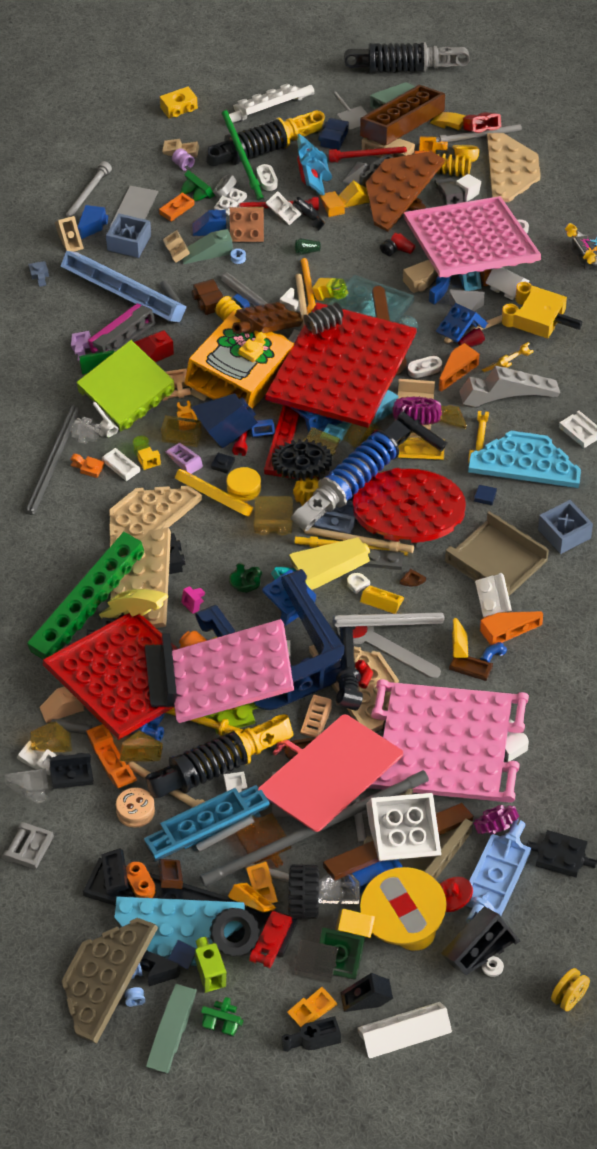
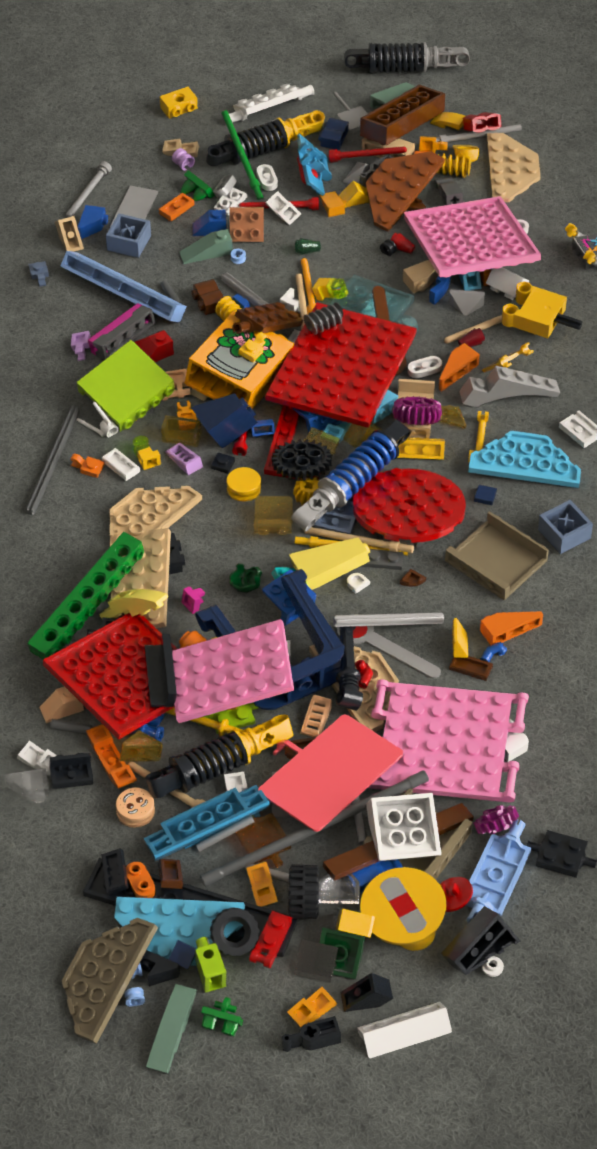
(32, 850): light grey plate -> none
(51, 737): clear yellow slope -> none
(85, 430): clear brick -> none
(90, 361): green tile -> none
(176, 246): tan slope -> none
(213, 492): yellow beam -> none
(245, 893): light orange slope -> none
(309, 210): black piece -> none
(381, 599): yellow slope -> none
(421, 431): black pin -> none
(458, 321): blue bracket -> none
(470, 186): white panel -> none
(493, 595): white plate -> none
(570, 989): yellow head -> none

